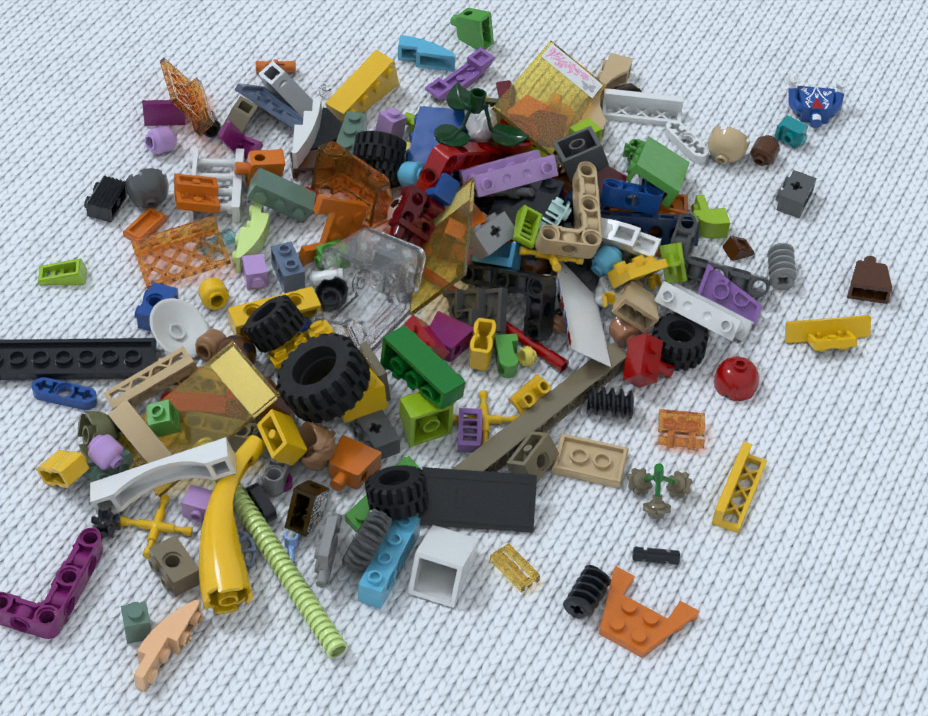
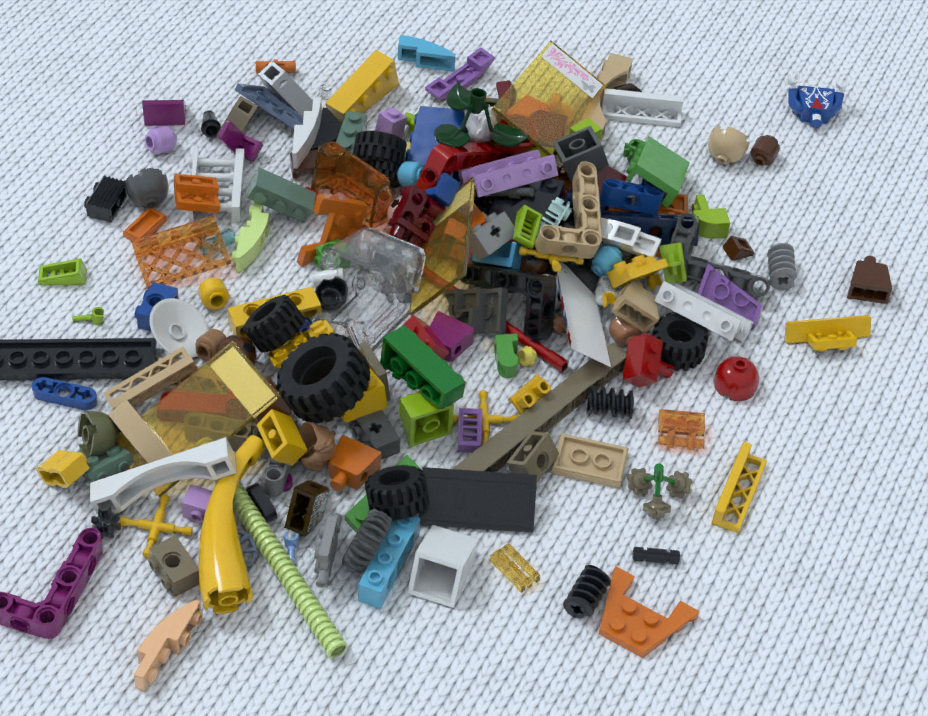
(96, 316): none -> lime hand
(105, 452): lavender head -> none
(136, 621): sand green brick -> none
(163, 418): bright green brick -> none
(188, 97): clear orange fence -> none
(255, 271): lavender brick -> none
(266, 159): orange torso -> none
(287, 267): sand blue brick -> none
(474, 27): bright green torso -> none
(482, 344): yellow brick -> none
(695, 151): white beam -> none
(791, 132): teal brick -> none
(796, 193): dark grey brick -> none

